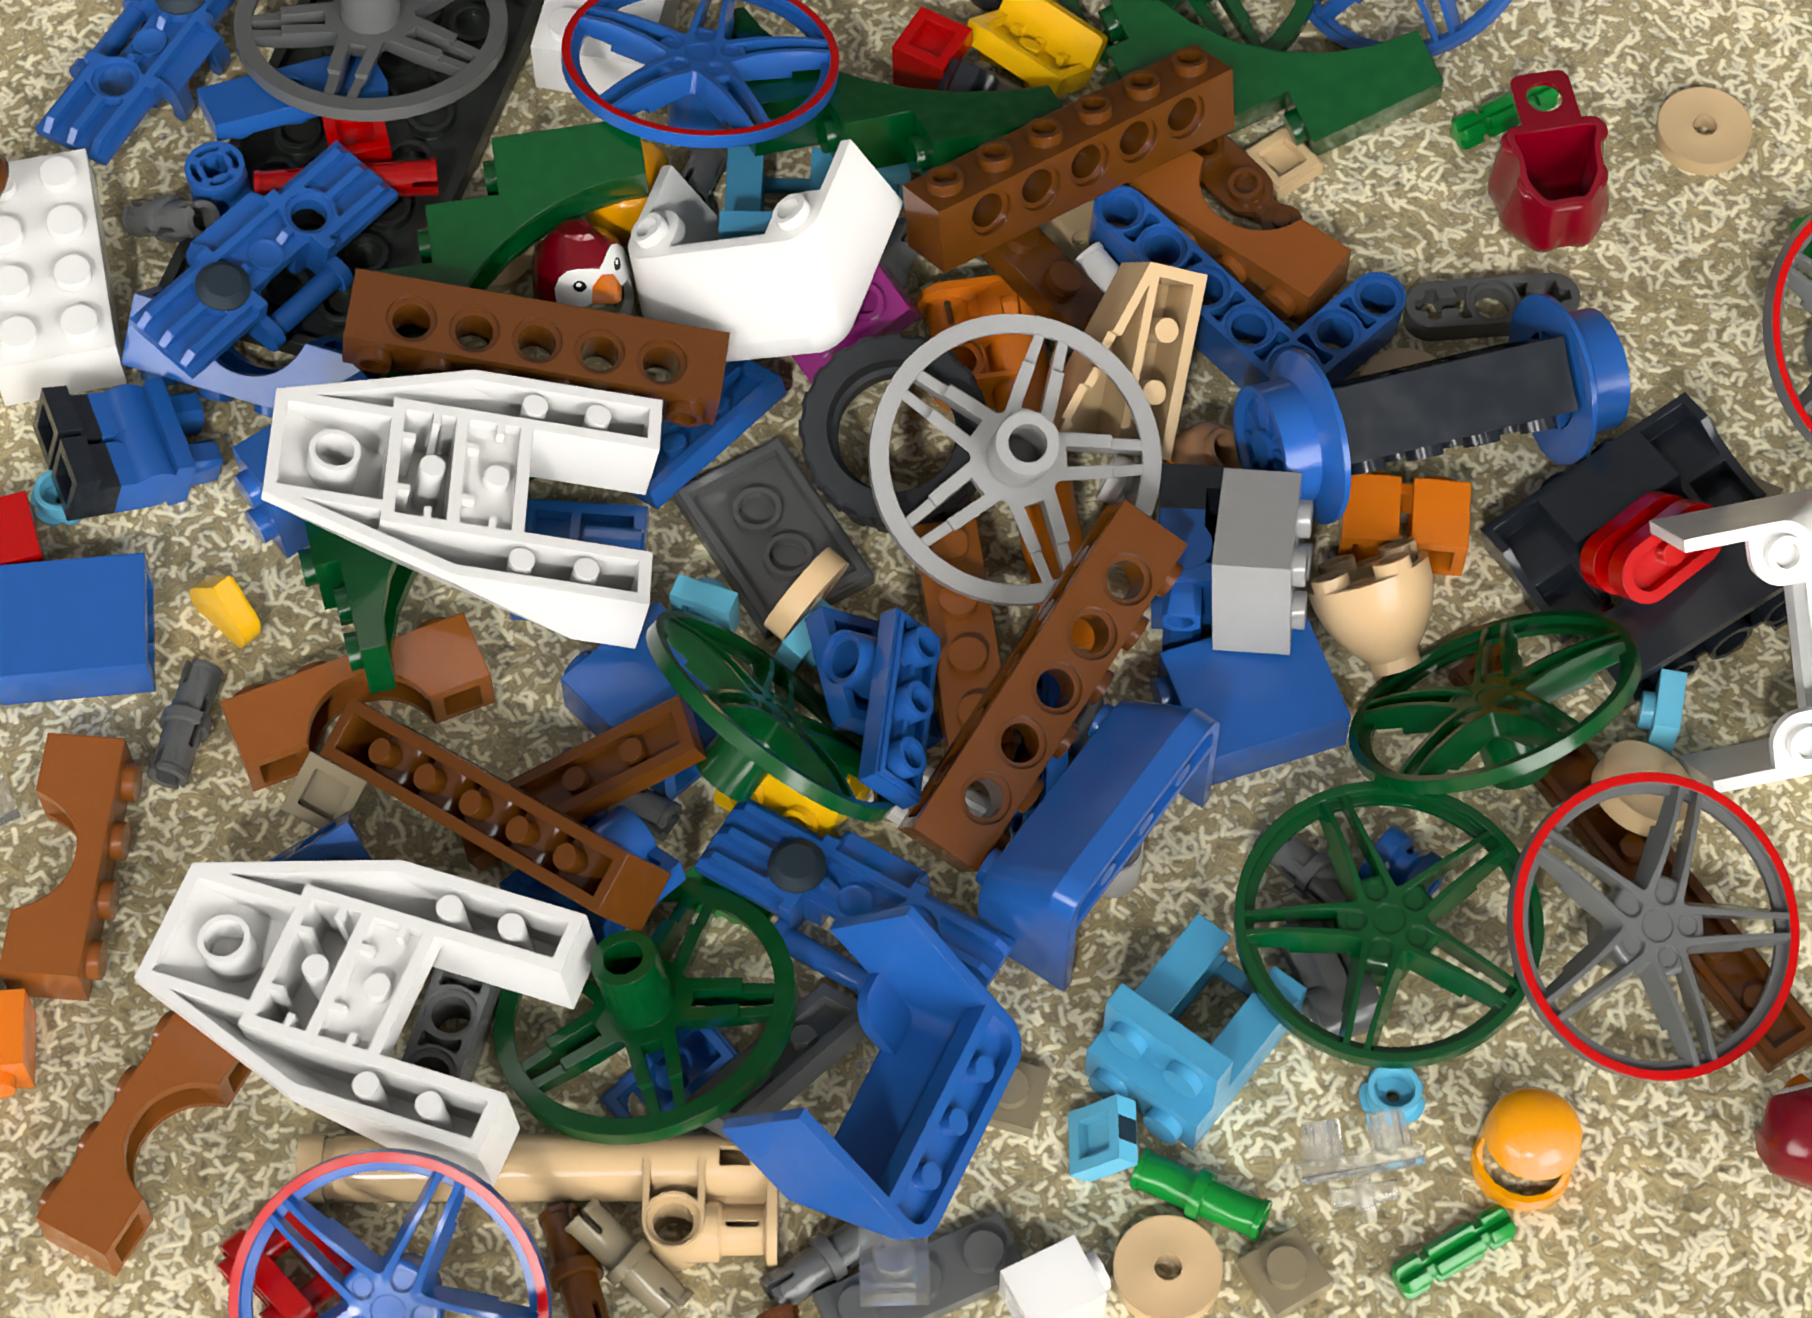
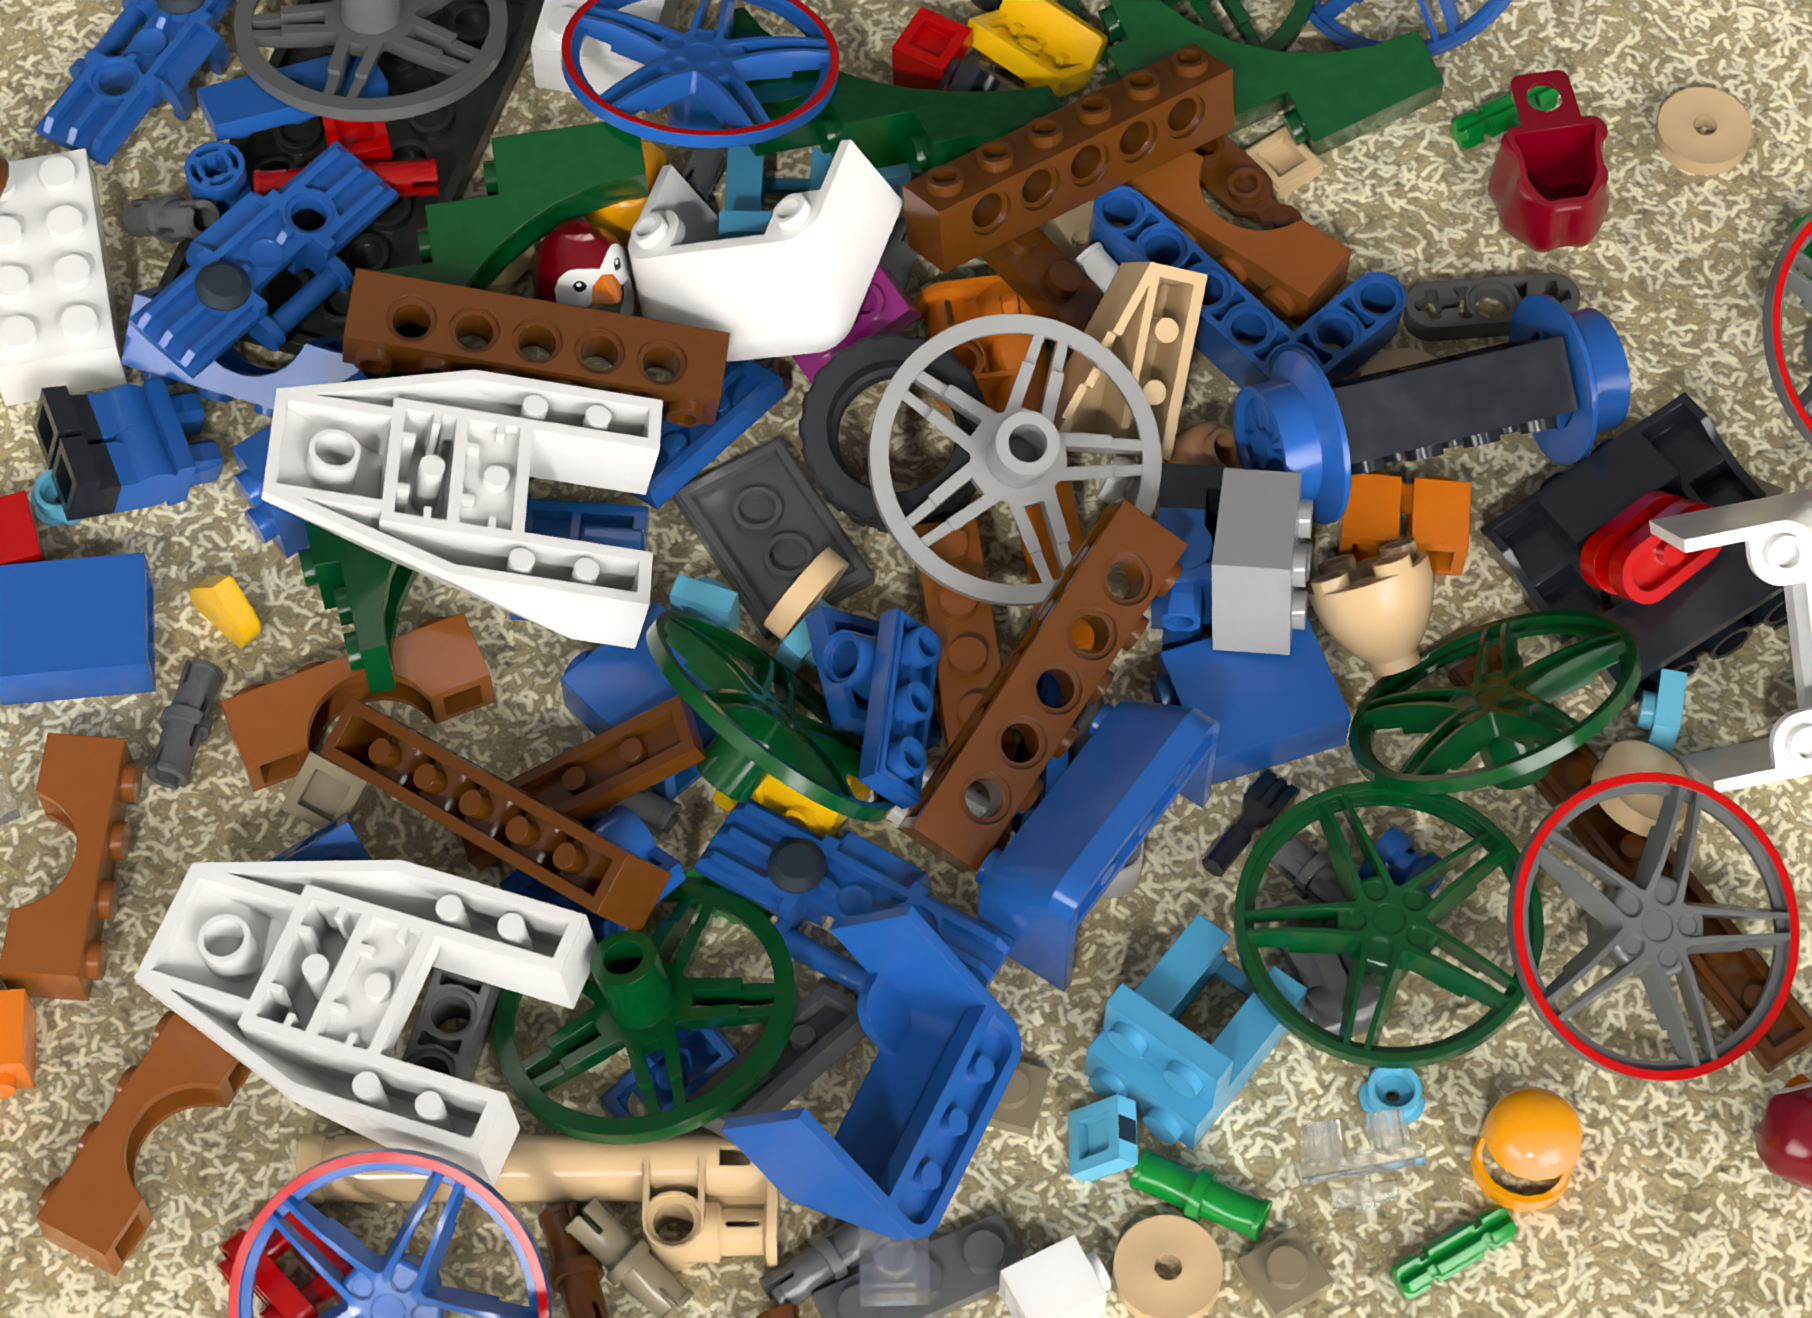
(1260, 806): none -> black piece

